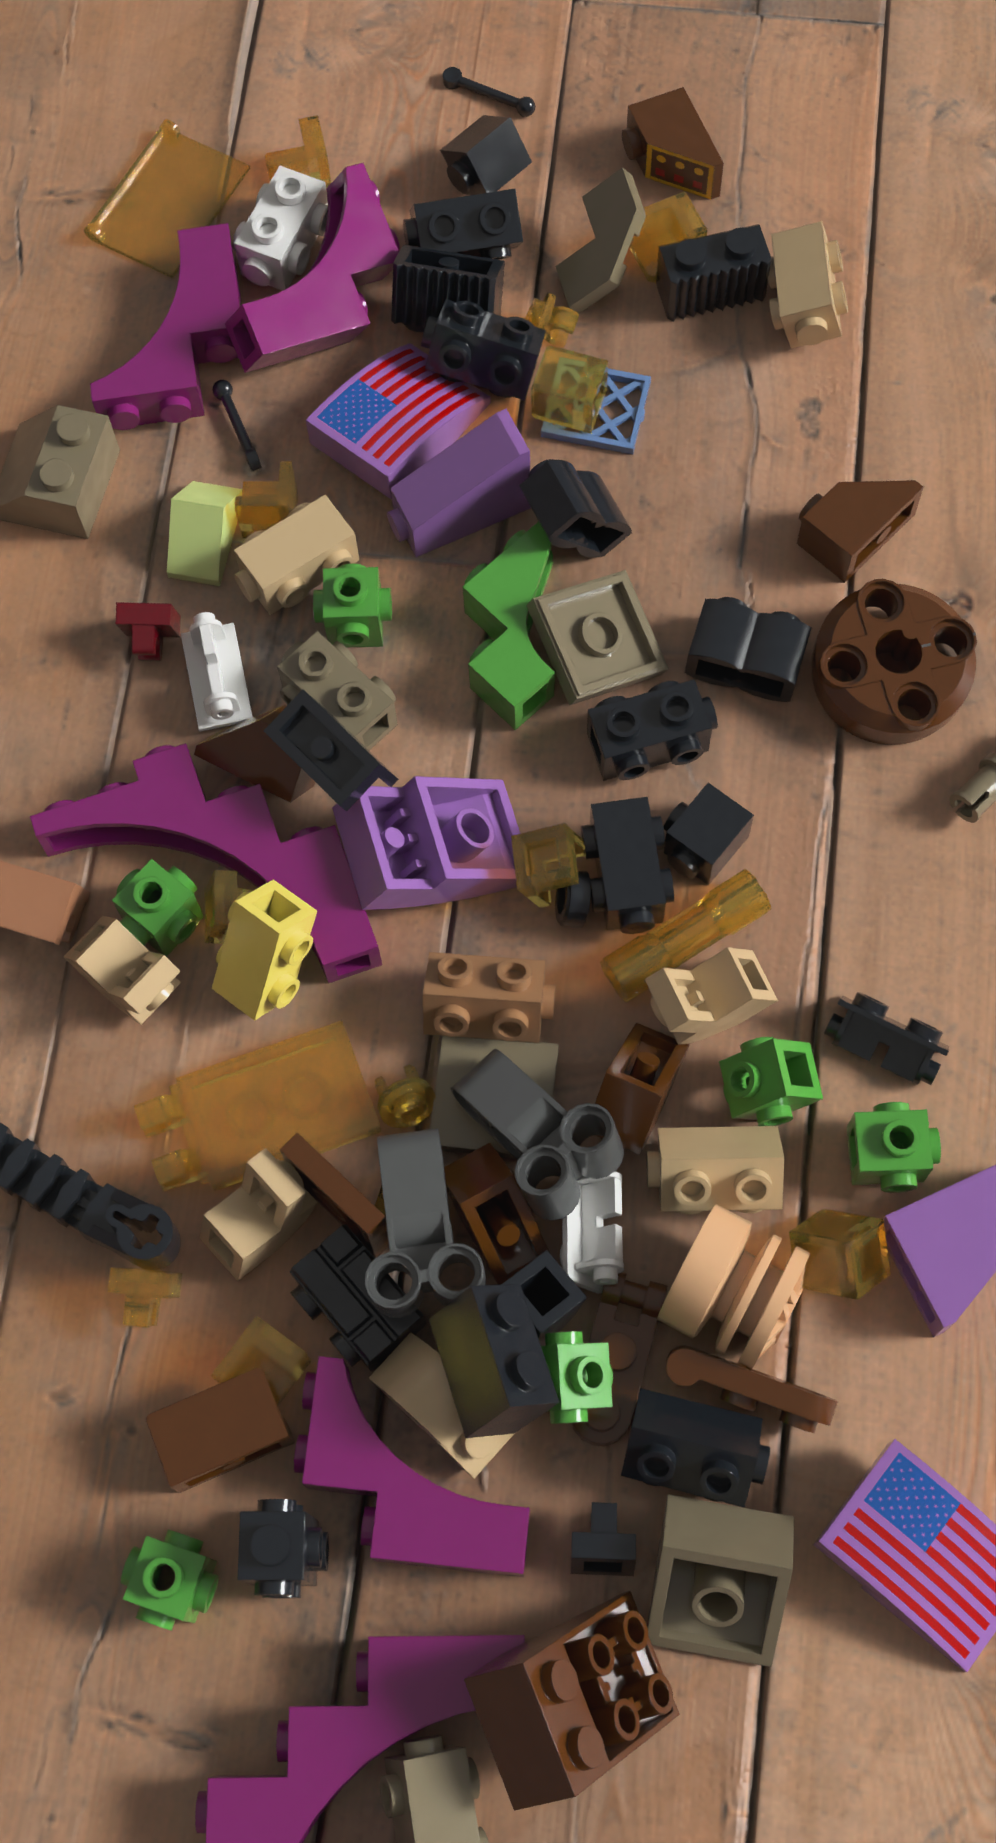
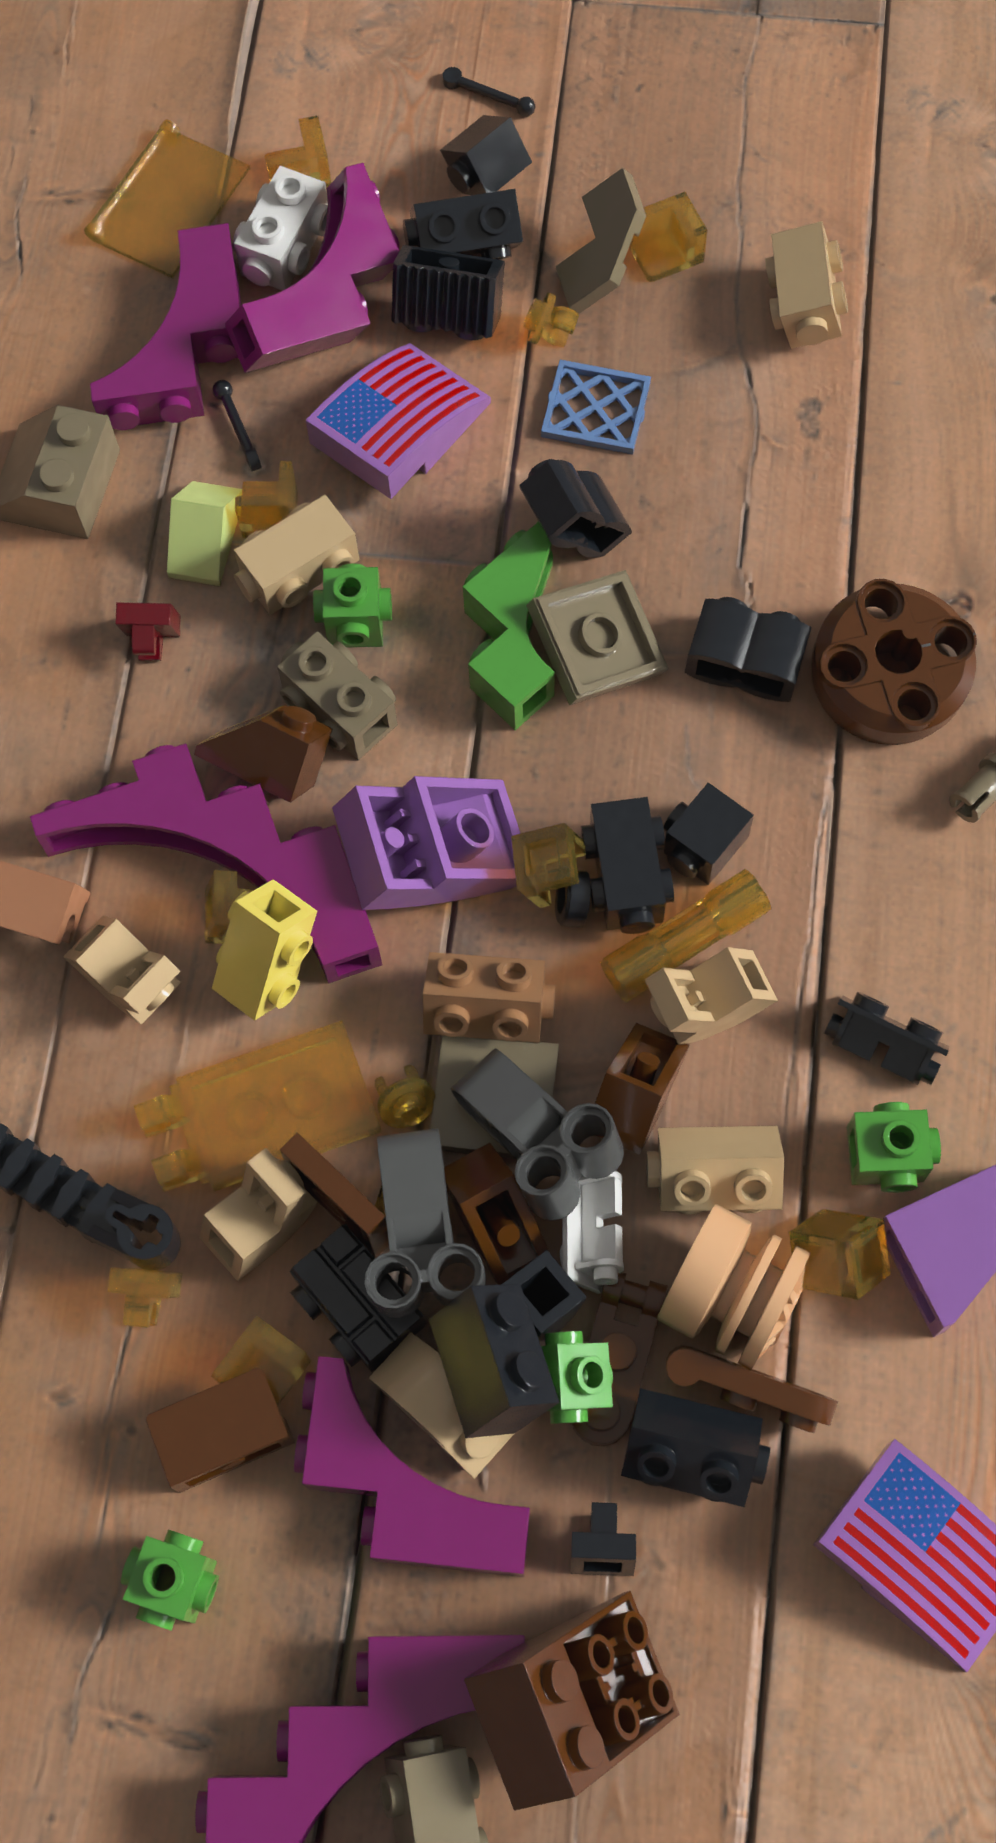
(158, 906): bright green brick -> none
(215, 673): white hinge -> none
(280, 1549): black brick -> none
(327, 750): black panel -> none
(463, 487): medium lavender slope -> none
(483, 348): black brick -> none
(569, 388): clear yellow panel -> none
(650, 729): black brick -> none
(673, 144): reddish brown slope -> none
(713, 272): black brick -> none
(721, 1580): dark tan slope -> none
(770, 1080): bright green brick -> none
(855, 522): reddish brown slope -> none

